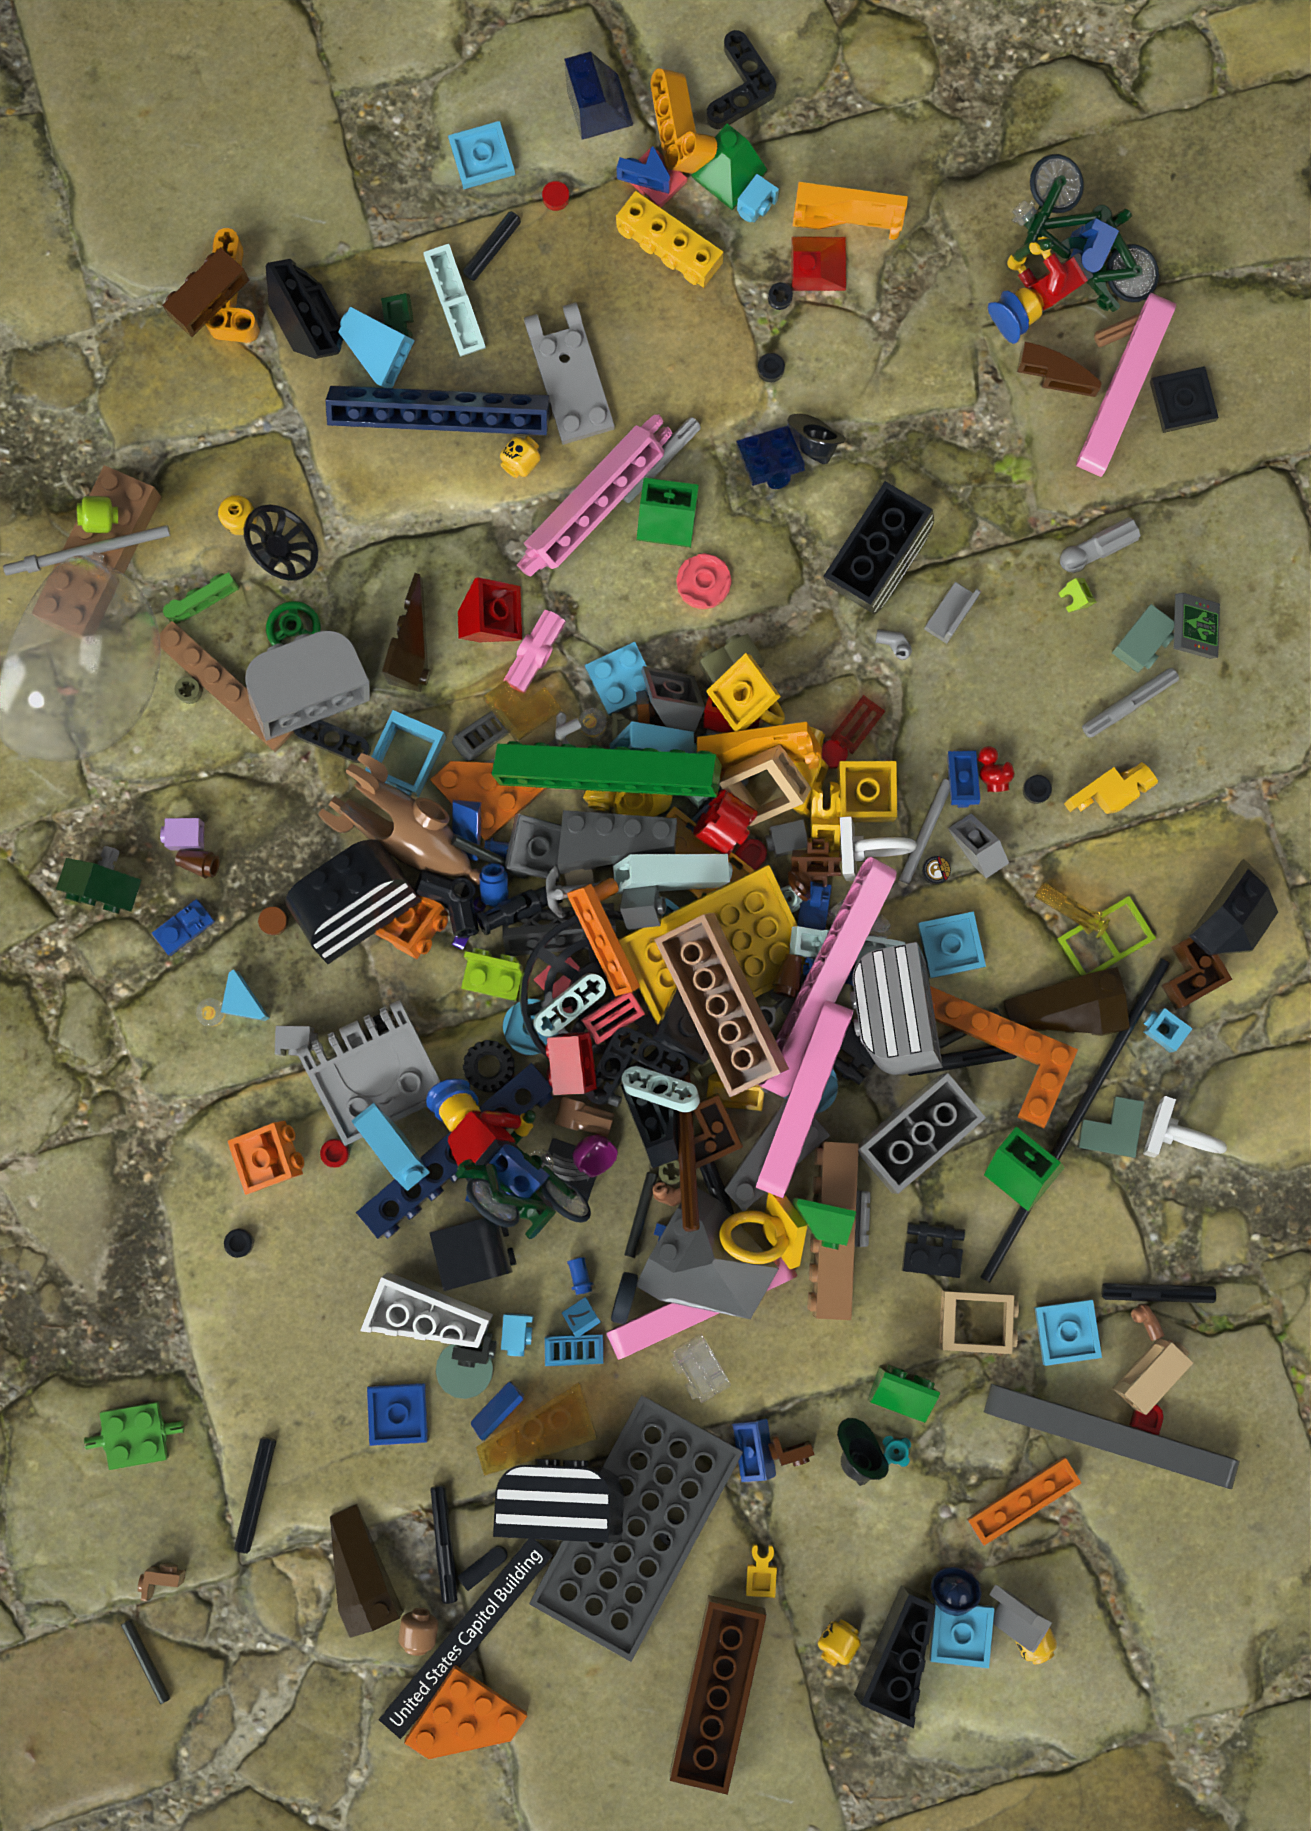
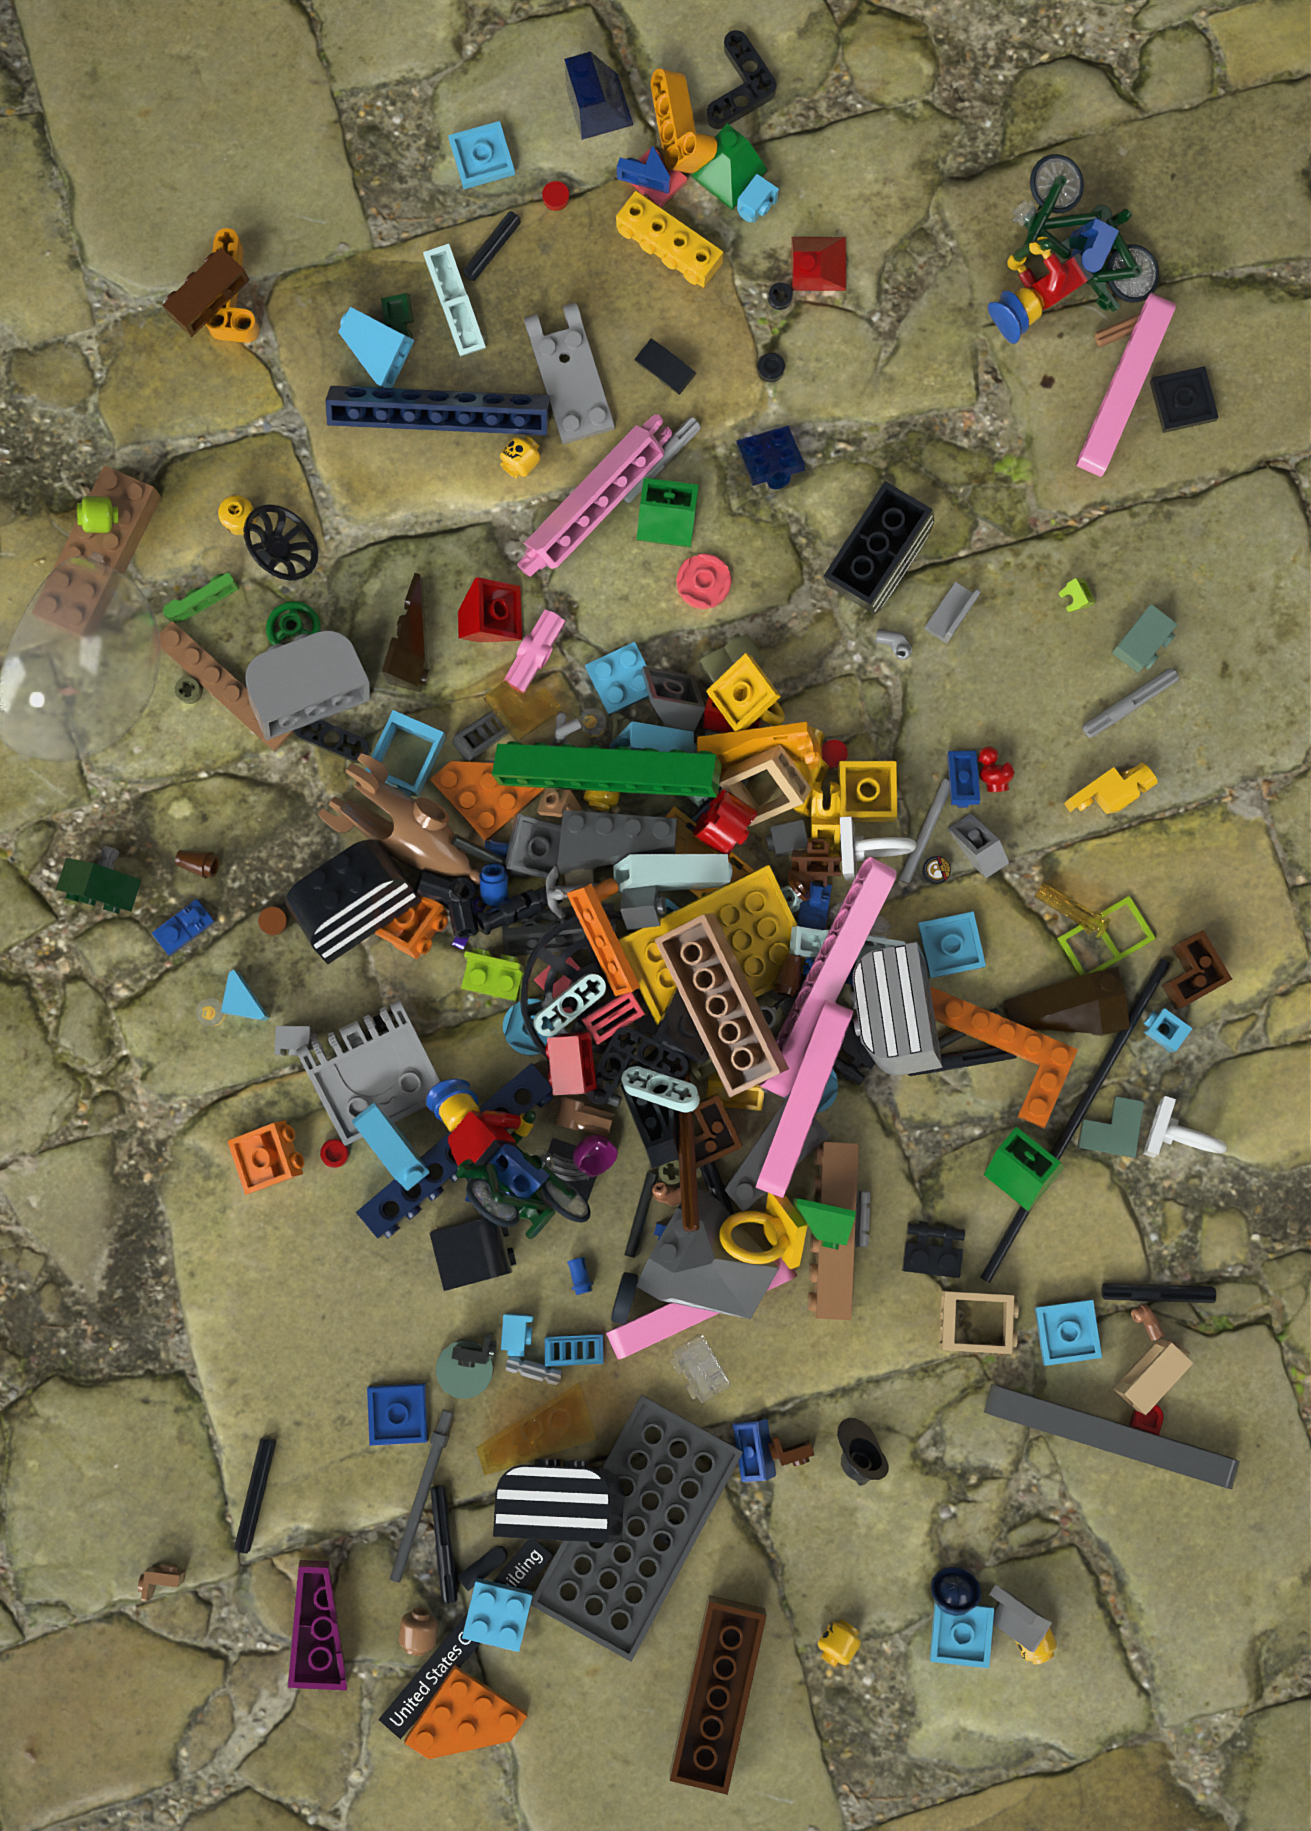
(34, 563): light grey bar -> none
(134, 1435): bright green plate -> none
(145, 1661): pearl dark grey bar -> none
(183, 834): lavender brick -> none
(238, 1243): black tile -> none
(303, 310): black wedge -> none
(316, 1637): none -> magenta wedge
(362, 1584): dark brown wedge -> none
(422, 1313): white wedge -> none
(439, 1441): none -> dark grey bar
(467, 822): blue slope -> none
(473, 1057): black tyre -> none
(497, 1410): blue slope -> none
(497, 1614): none -> medium azure plate
(533, 1370): none -> light grey axle
(557, 800): none -> medium nougat bracket
(581, 1317): dark azure tile -> none
(641, 803): yellow piece -> none
(646, 711): reddish brown bracket -> none
(665, 366): none -> black slope
(752, 853): red tile -> none
(762, 1576): yellow plate -> none
(815, 437): black piece -> none
(831, 206): light orange piece -> none
(845, 741): clear red tile -> none
(898, 1659): black wedge -> none
(902, 1394): green slope -> none
(902, 1445): teal plate -> none
(919, 1132): light grey brick -> none
(1024, 1501): orange plate -> none
(1037, 789): black tile -> none
(1058, 370): reddish brown slope -> none
(1100, 545): light grey piece -> none
(1196, 625): tile -> none
(1237, 914): black wedge -> none

